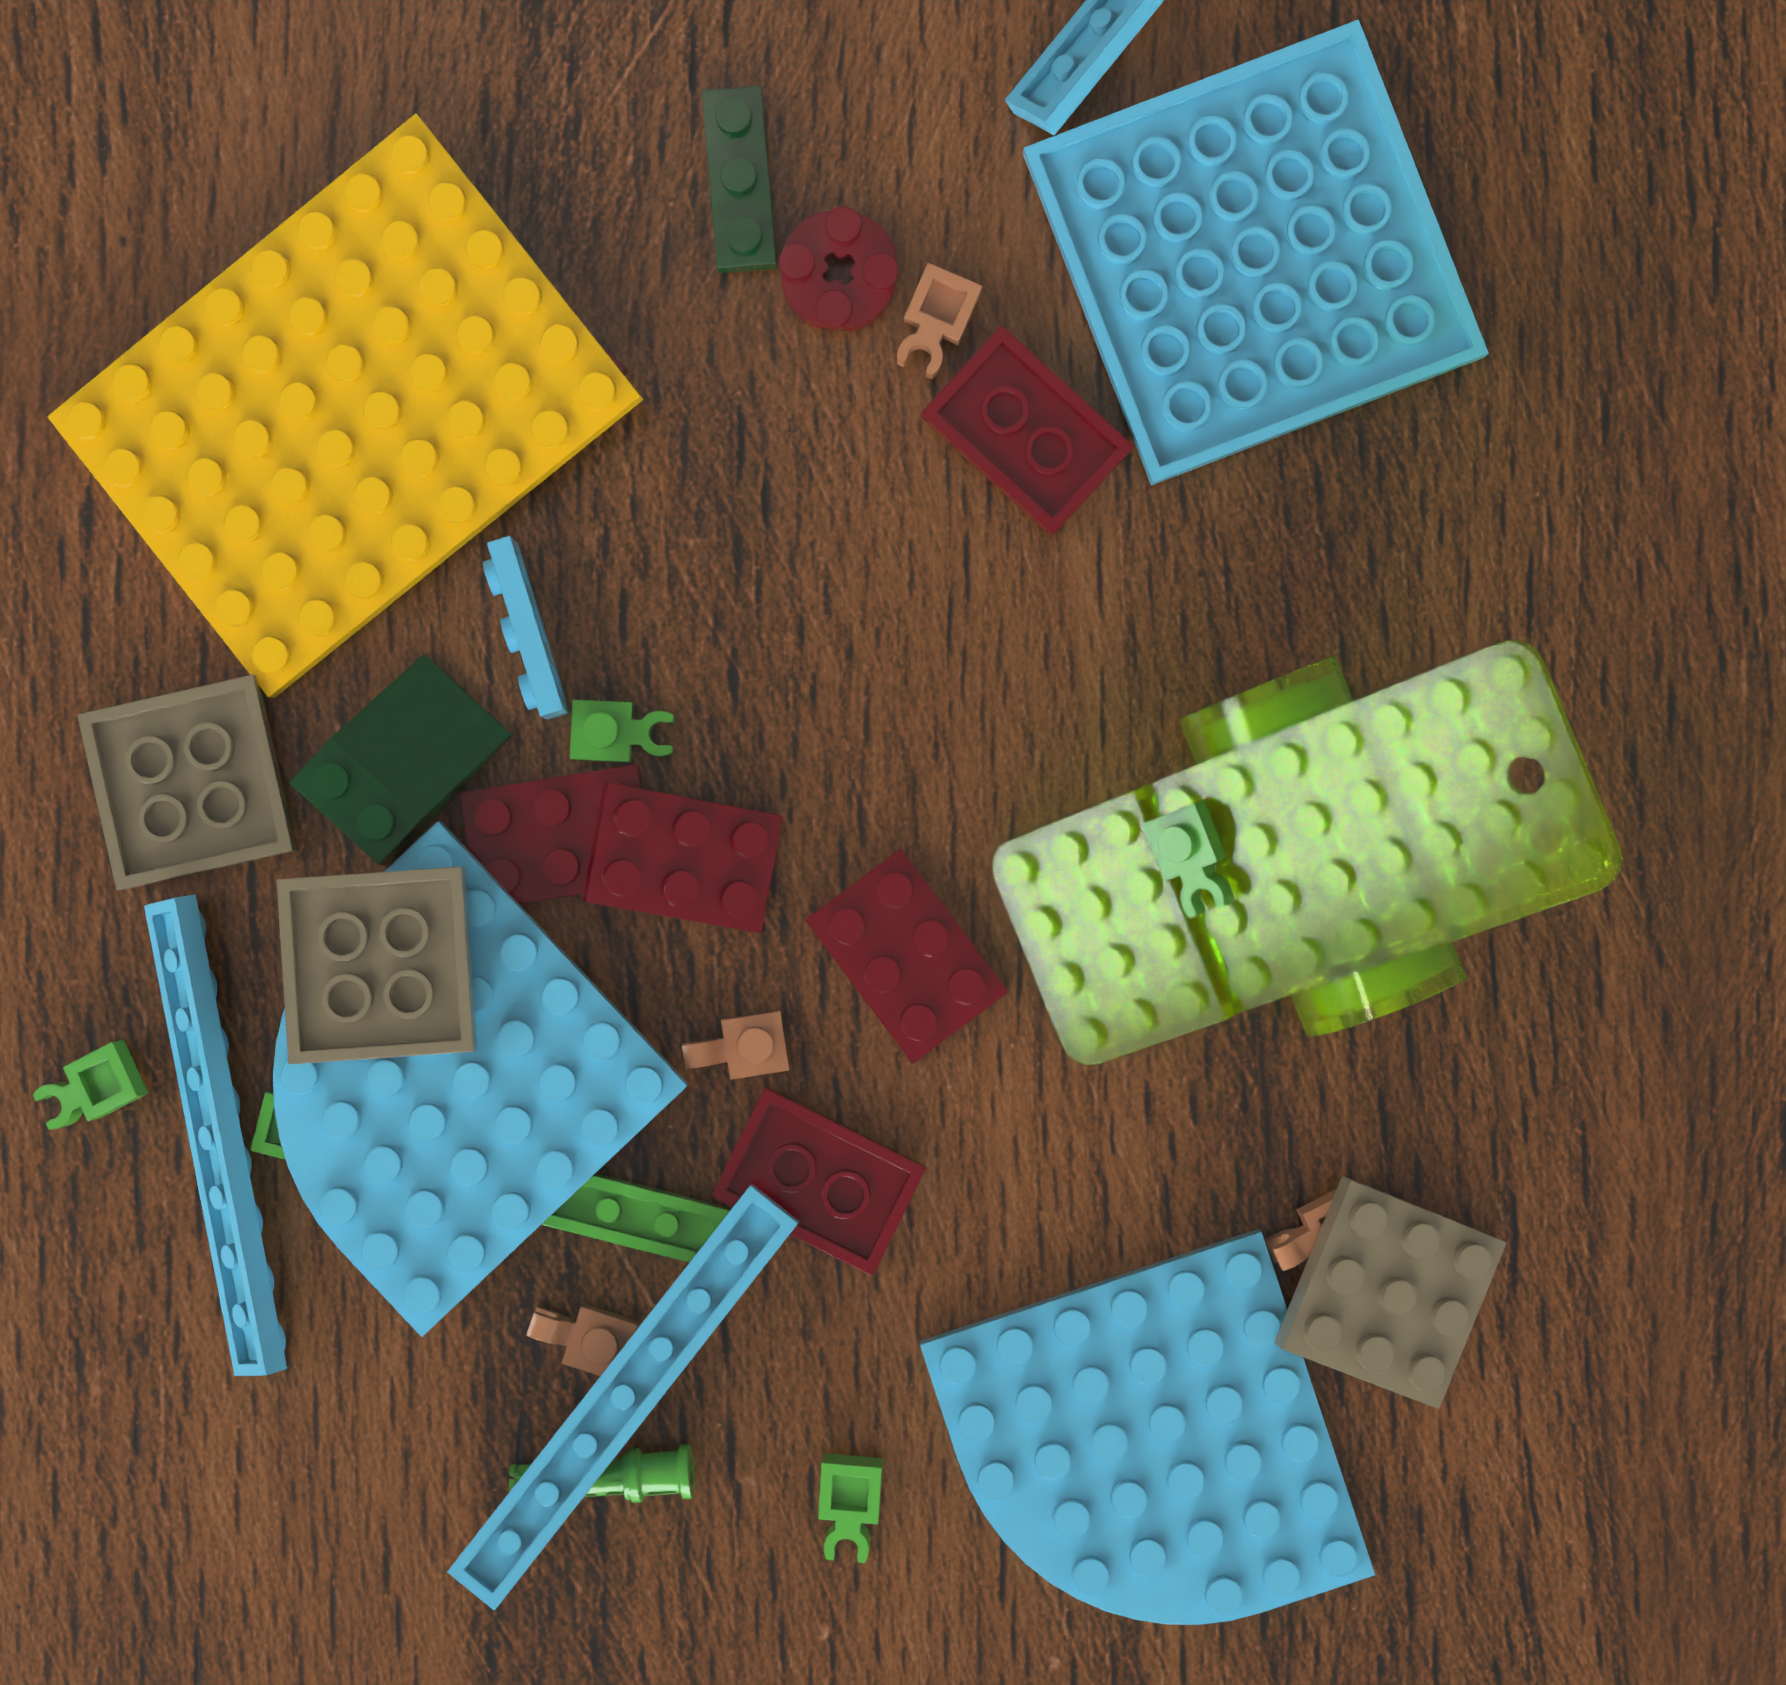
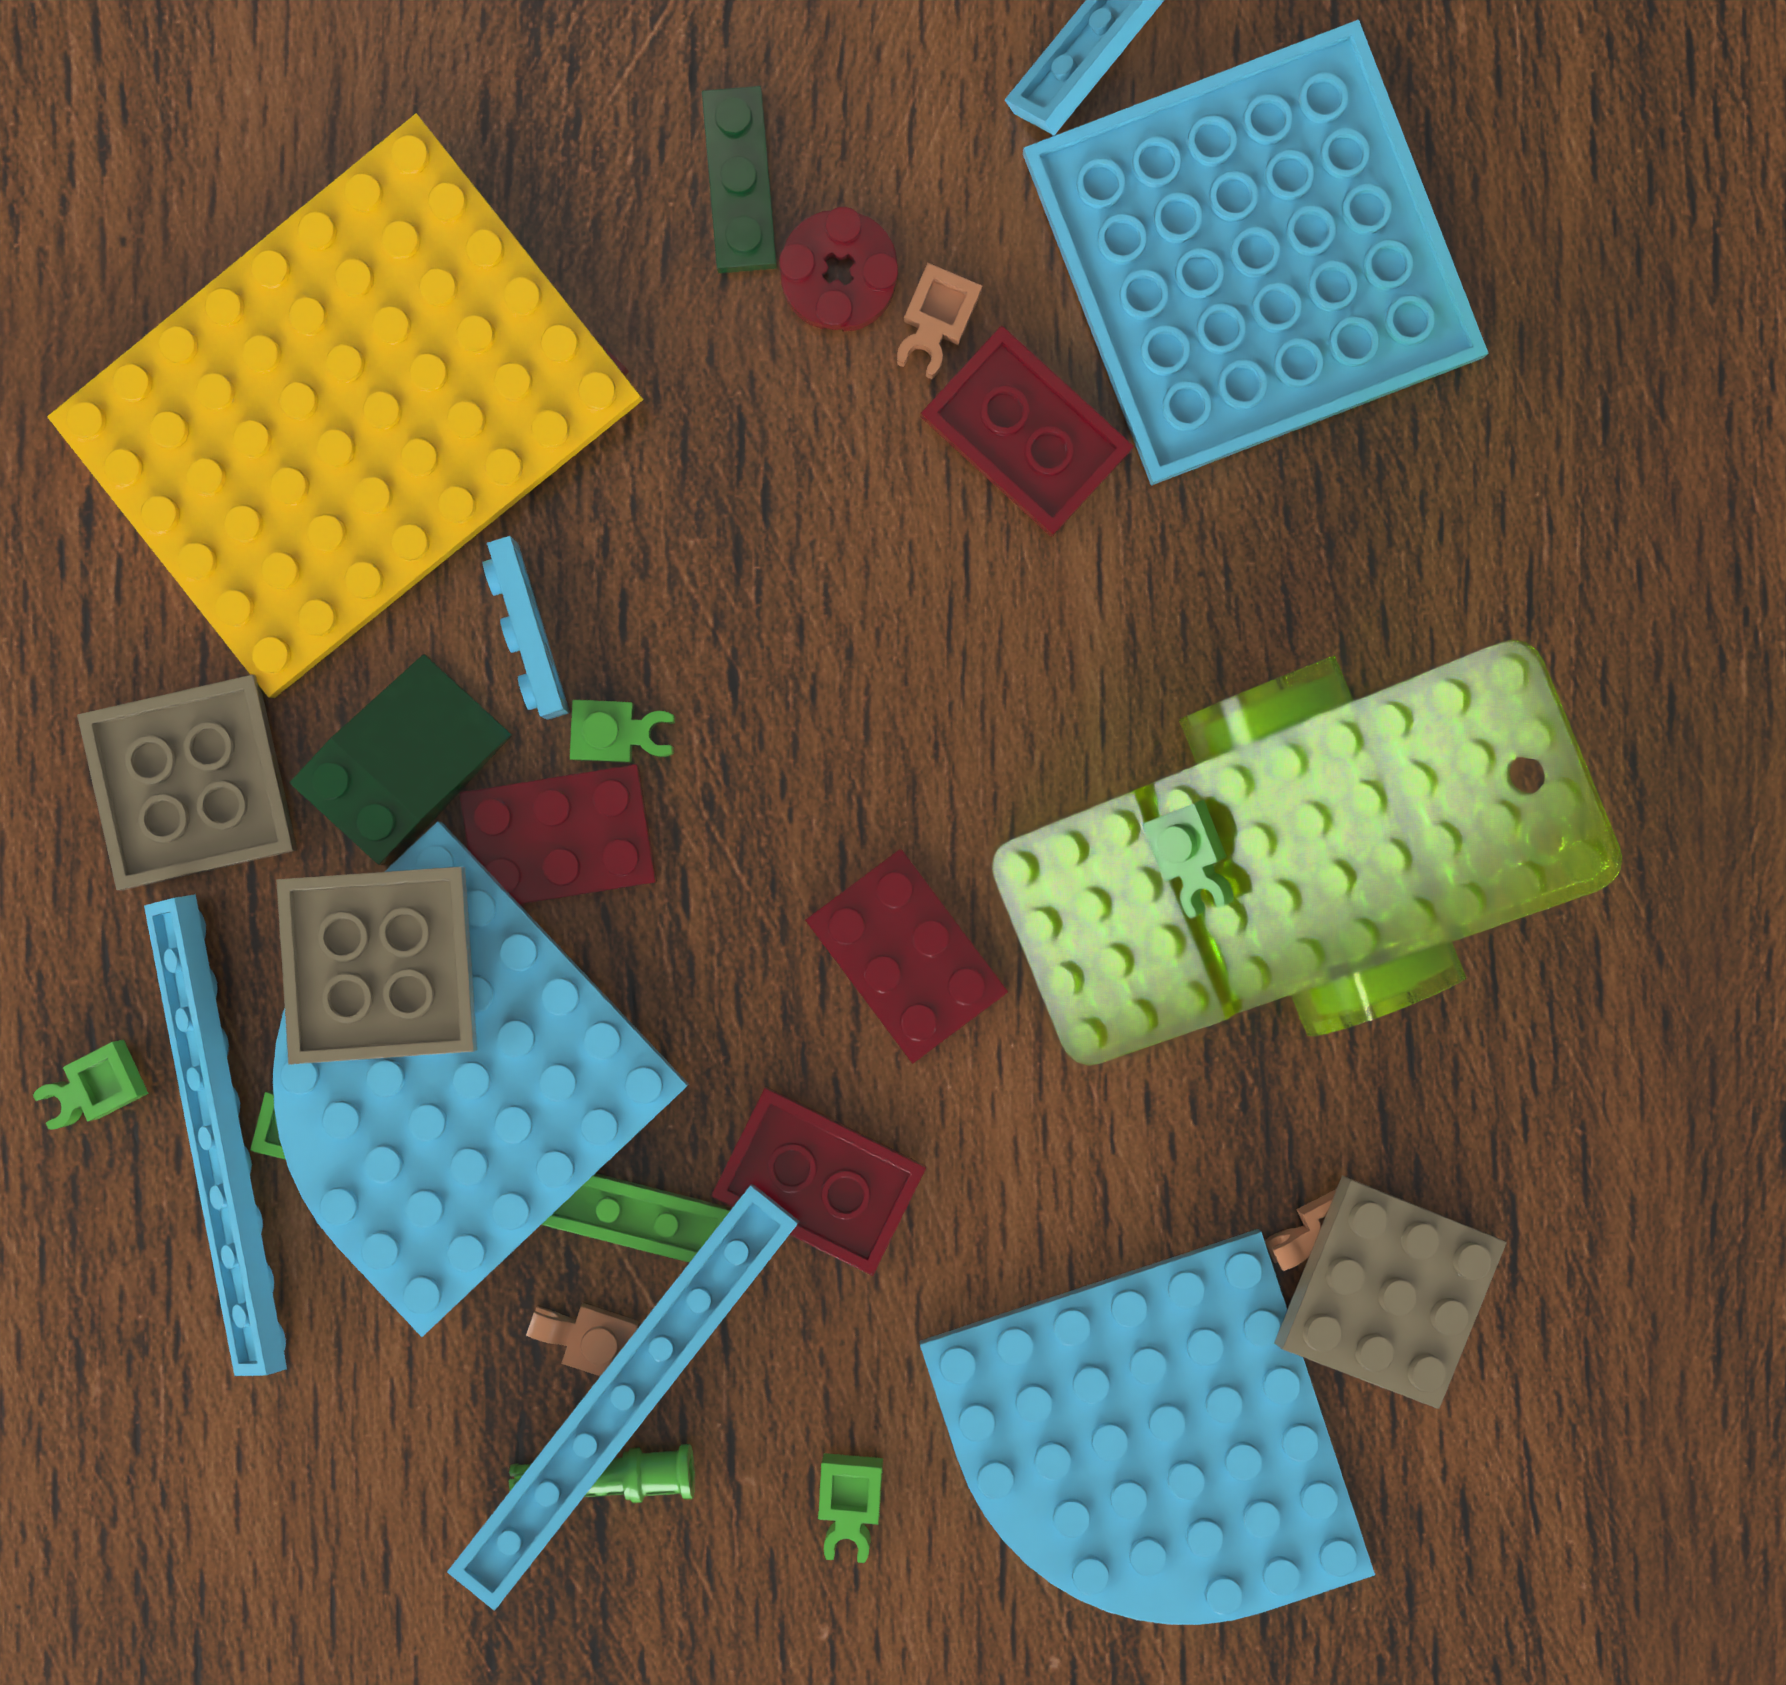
(682, 857): dark red plate -> none
(749, 1046): nougat plate -> none

